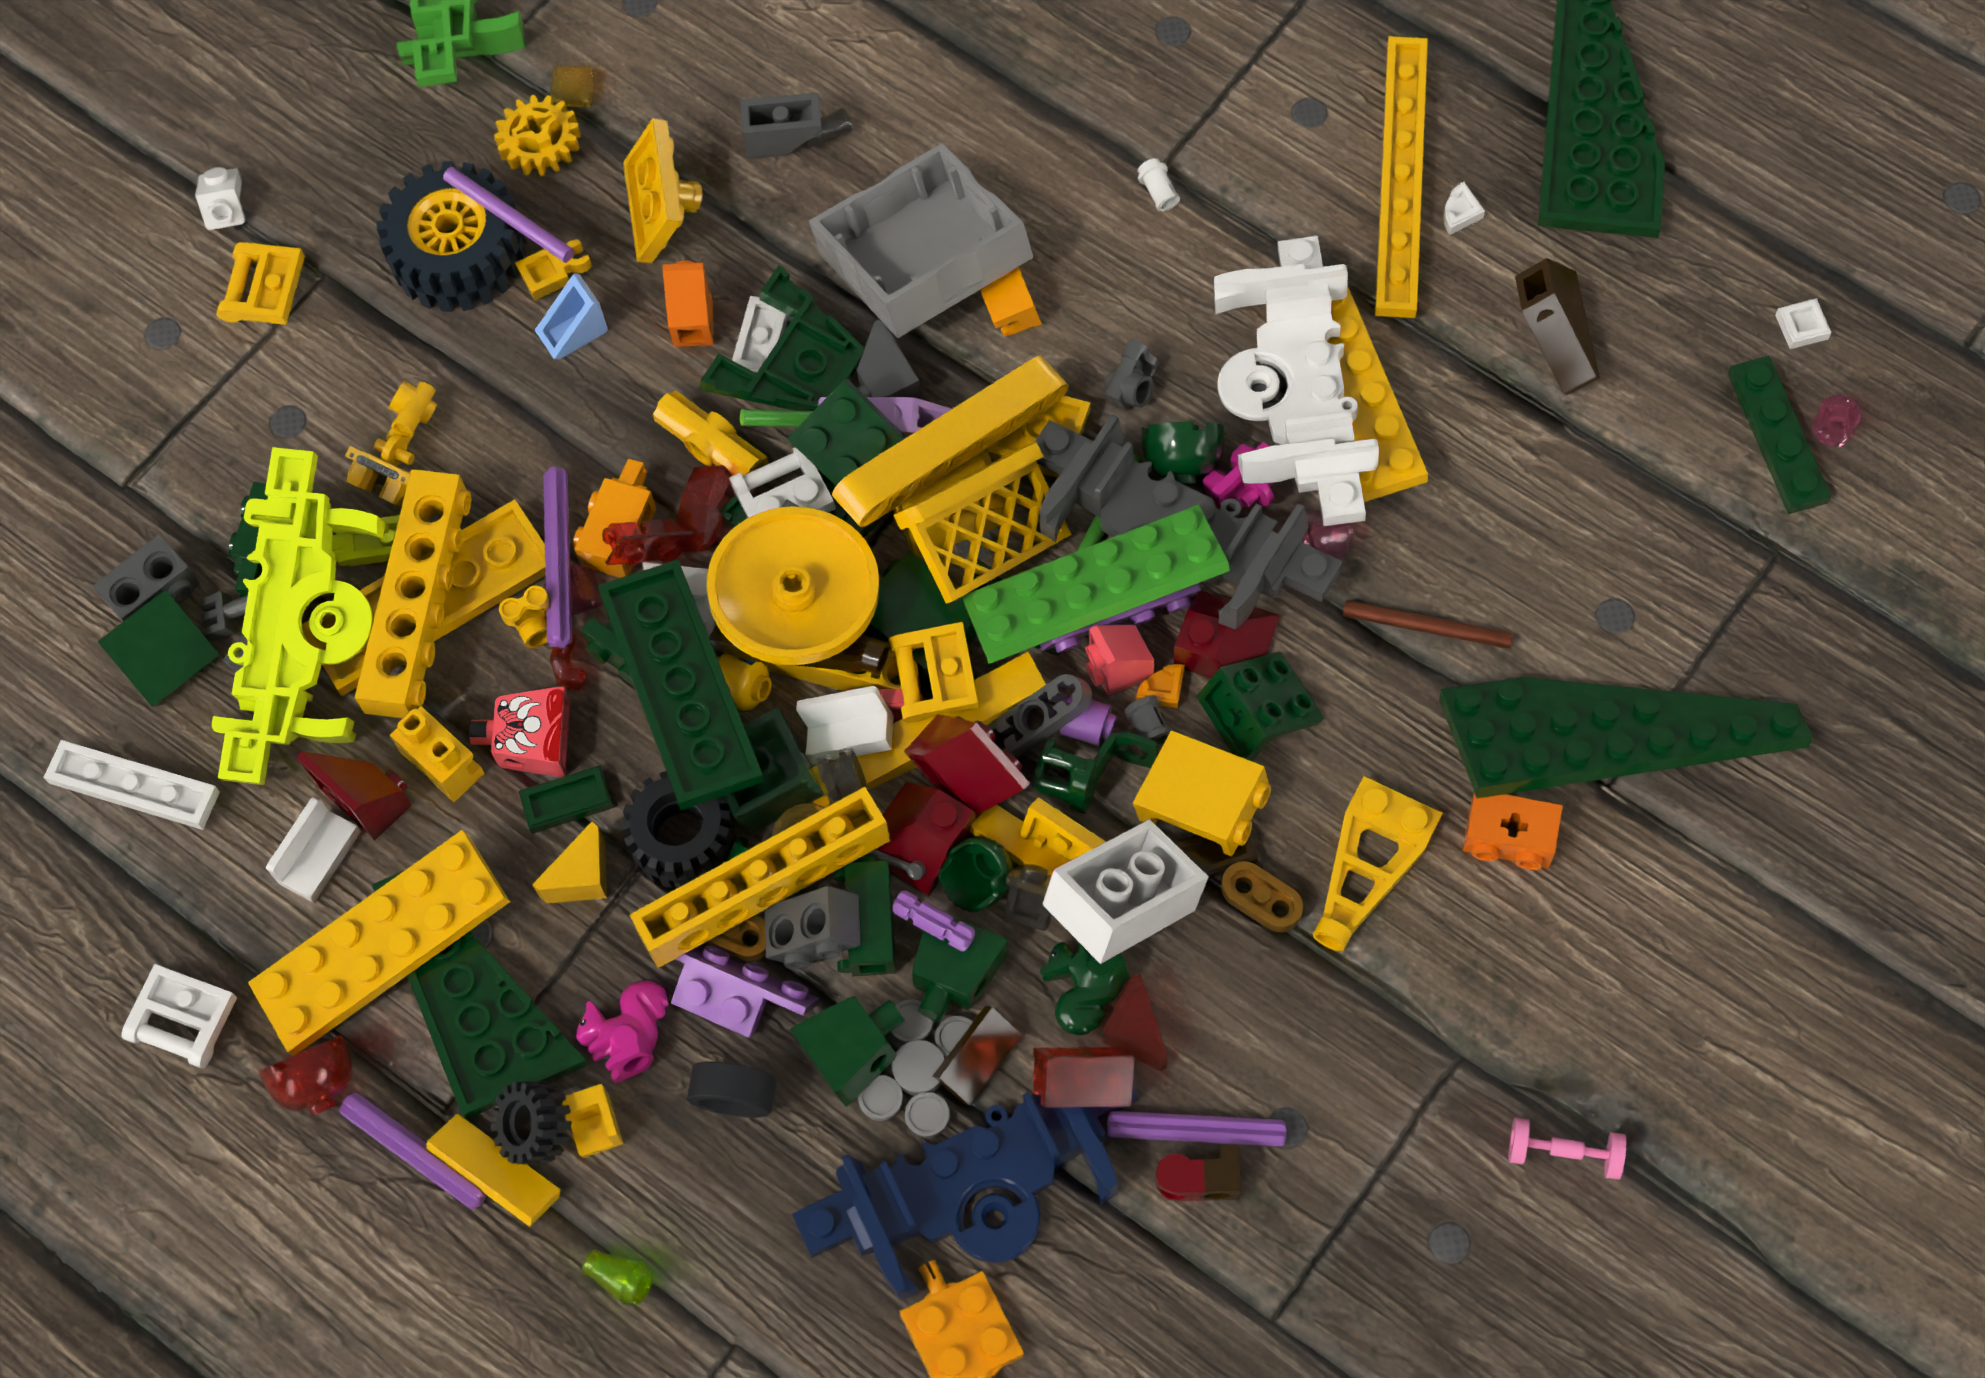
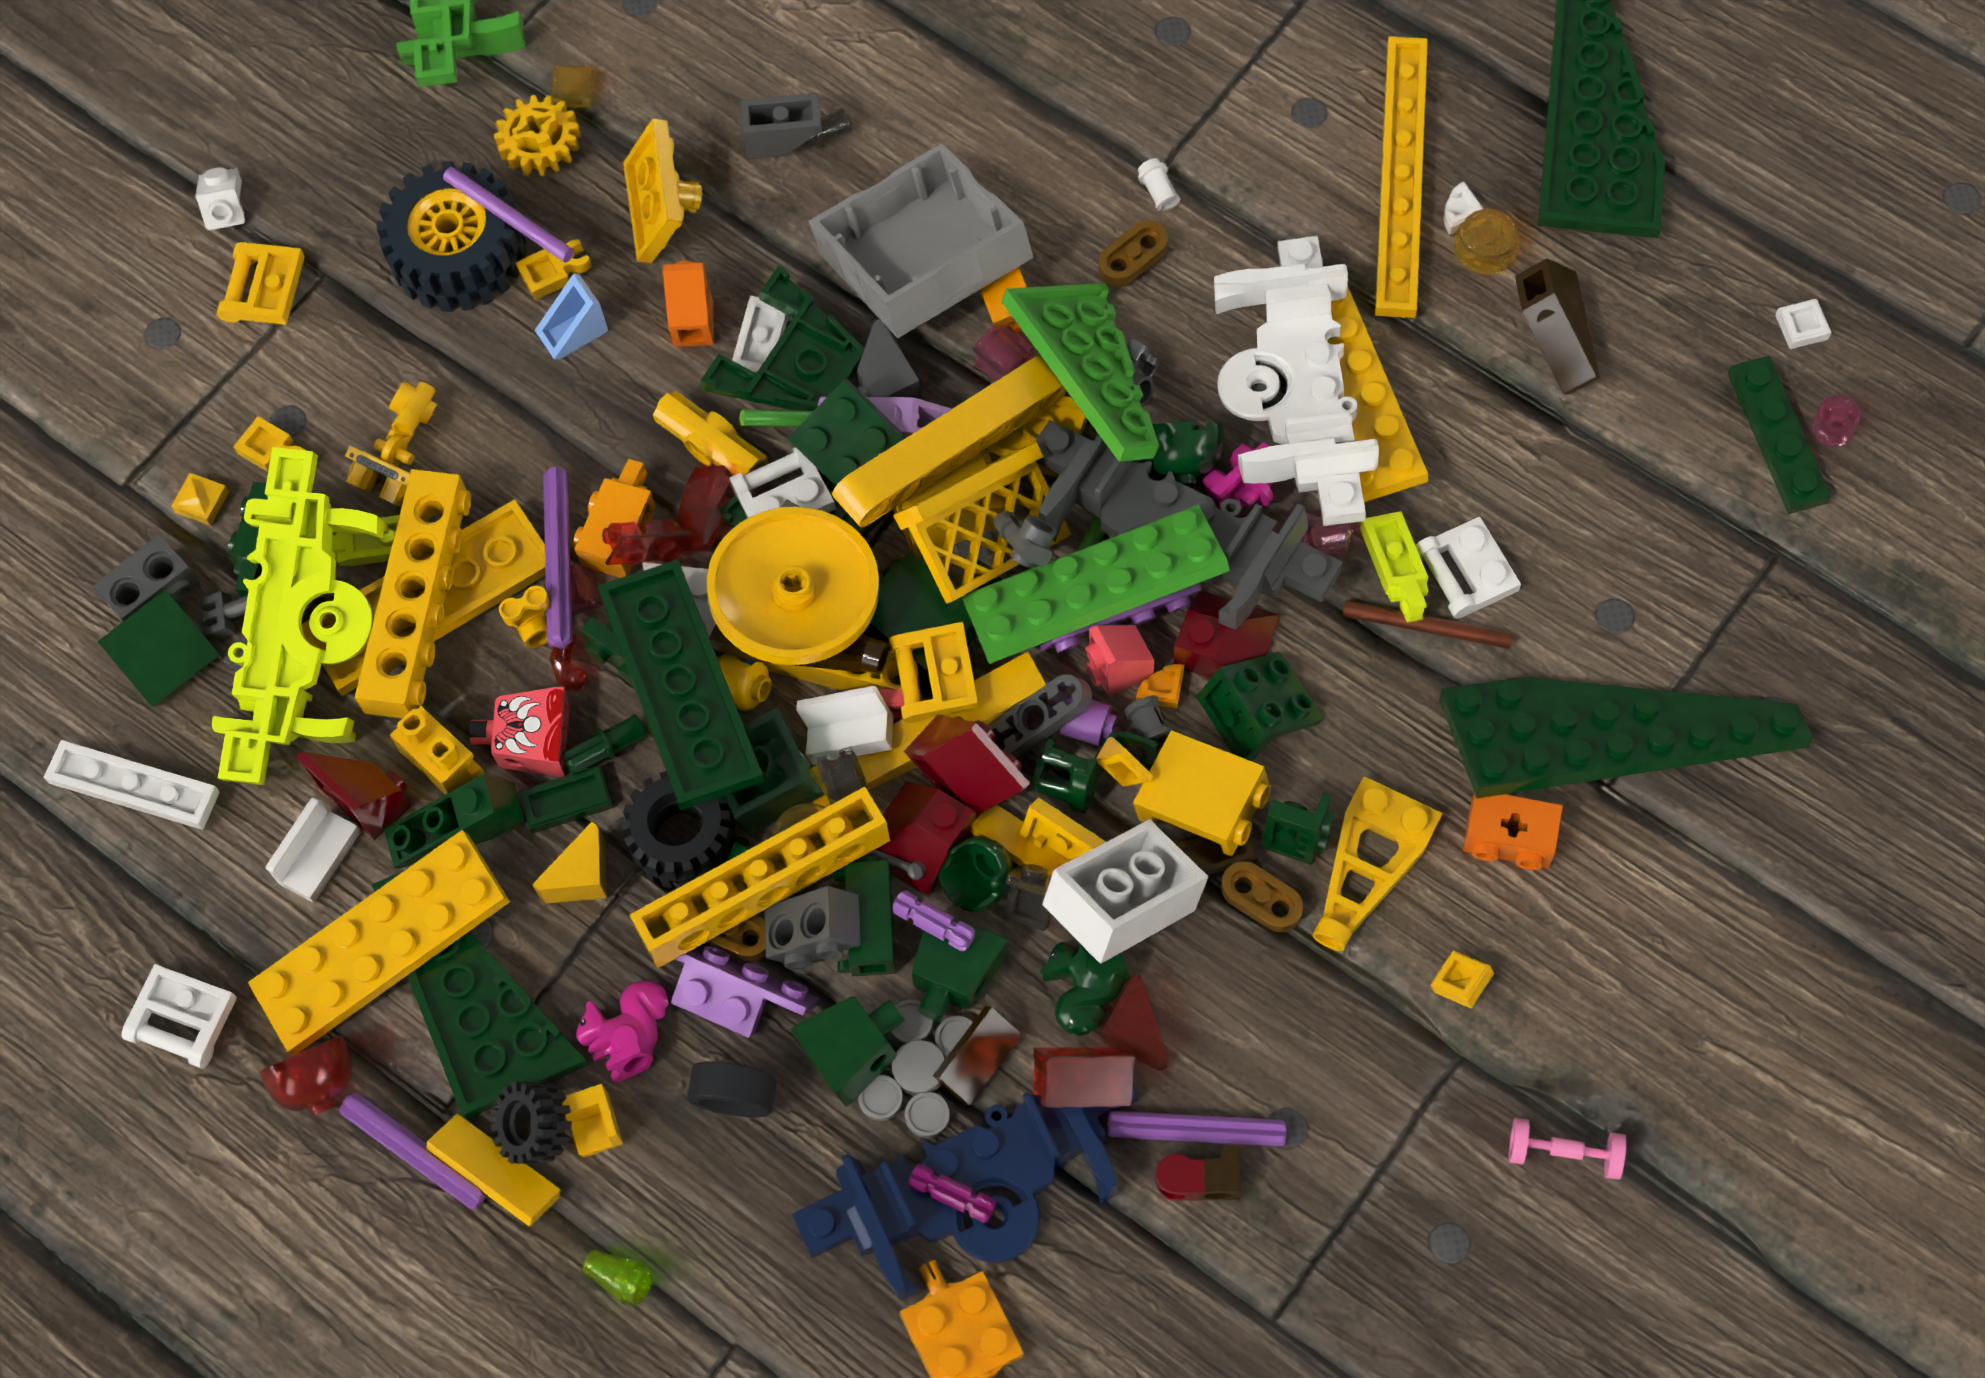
(200, 499): none -> yellow tile
(258, 441): none -> yellow plate
(479, 808): none -> dark green slope
(604, 744): none -> dark green axle
(952, 1193): none -> magenta axle
(1001, 352): none -> clear pink head
(1027, 537): none -> dark grey plate
(1090, 358): none -> bright green wing
(1122, 764): none -> yellow slope
(1130, 254): none -> pearl gold plate
(1296, 831): none -> dark green bracket
(1397, 562): none -> neon yellow hinge
(1462, 979): none -> yellow tile
(1478, 562): none -> white plate
(1487, 241): none -> clear yellow piece

